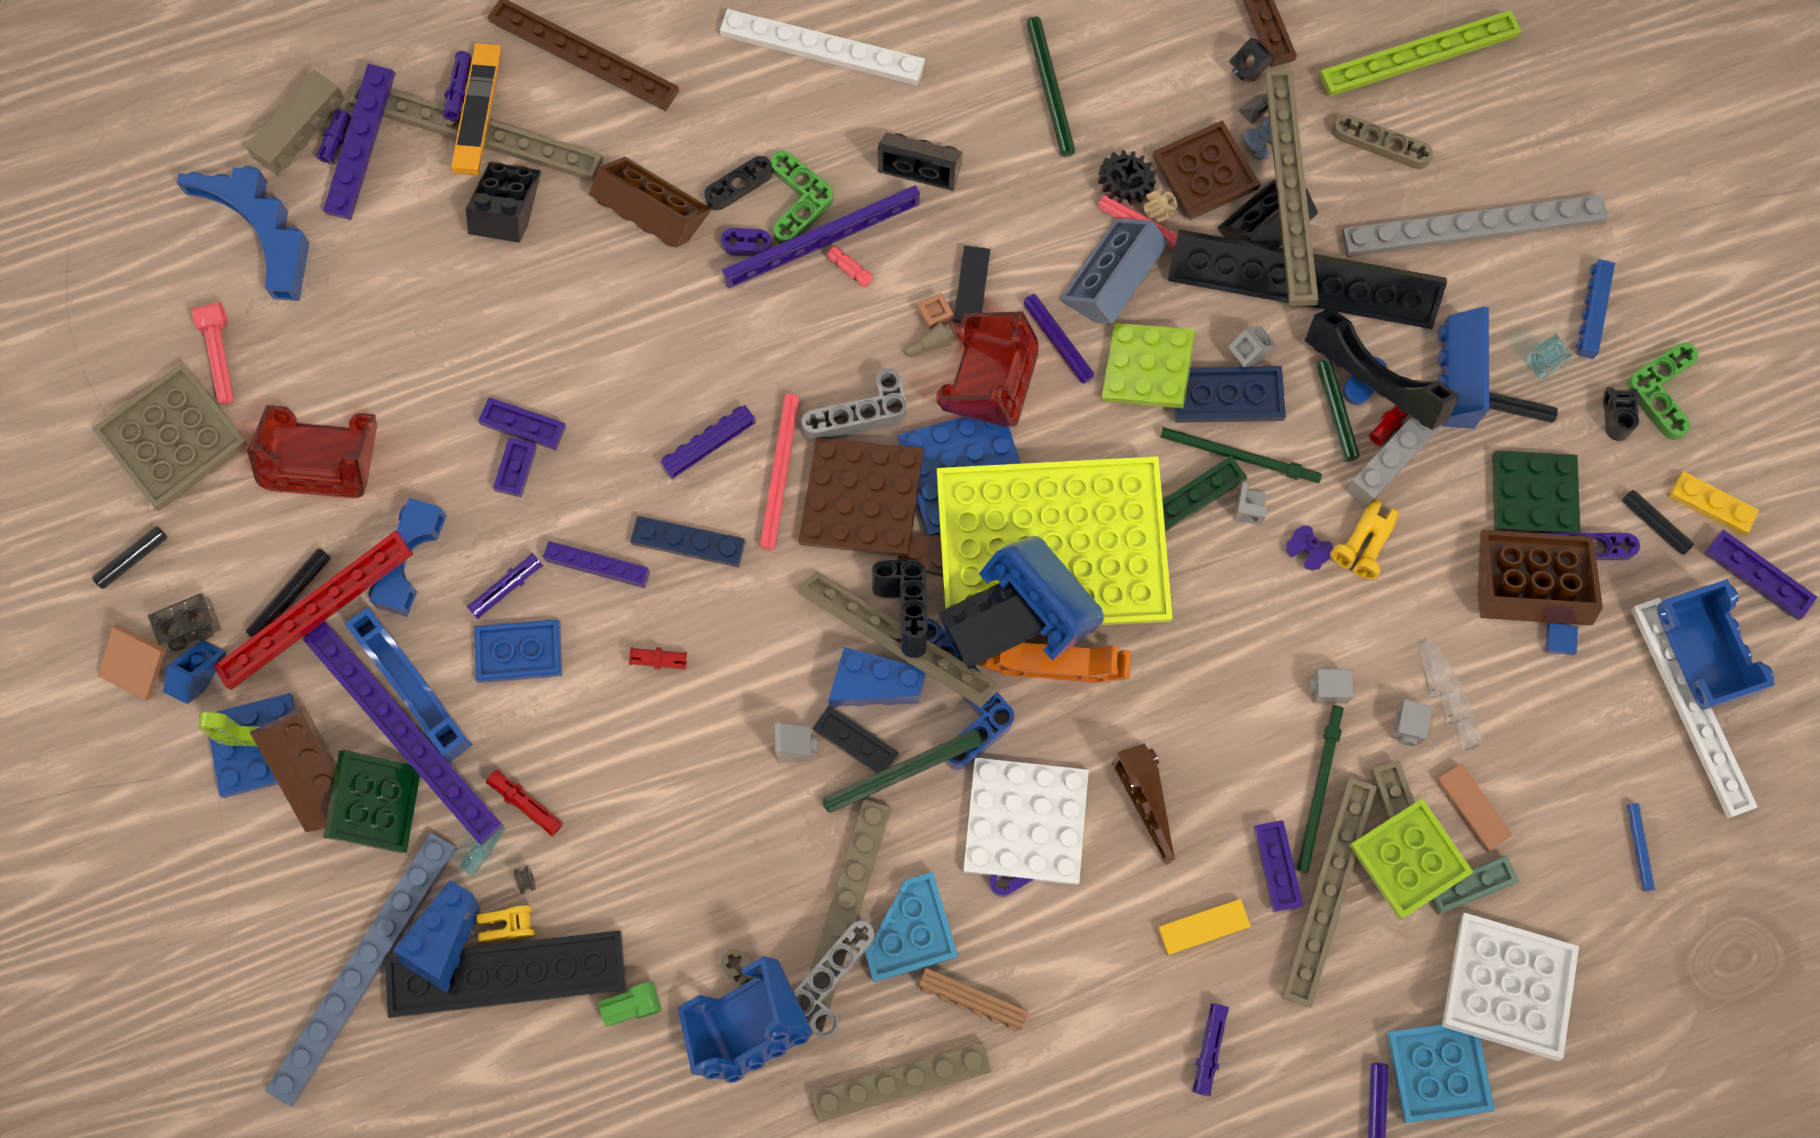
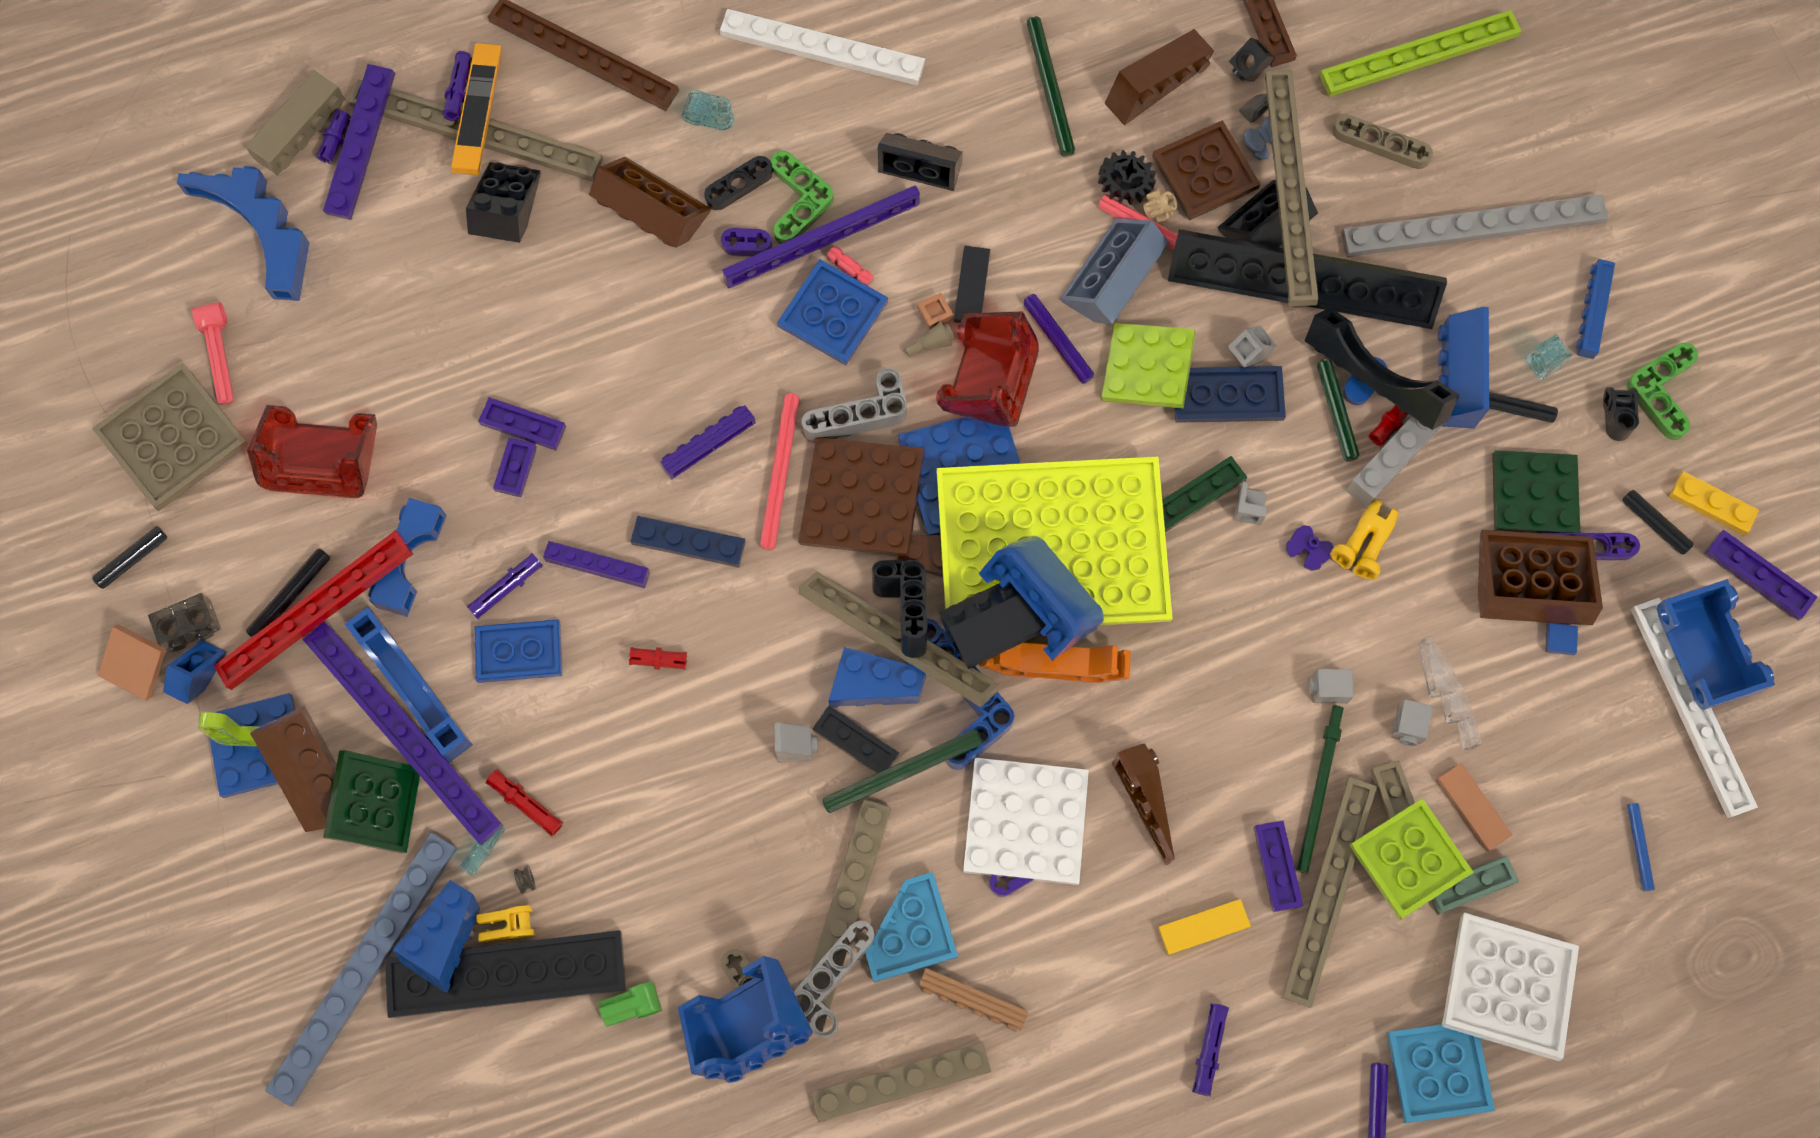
(706, 110): none -> clear light blue piece
(832, 312): none -> blue plate
(1157, 75): none -> reddish brown wedge
(1292, 470): dark green bar -> none

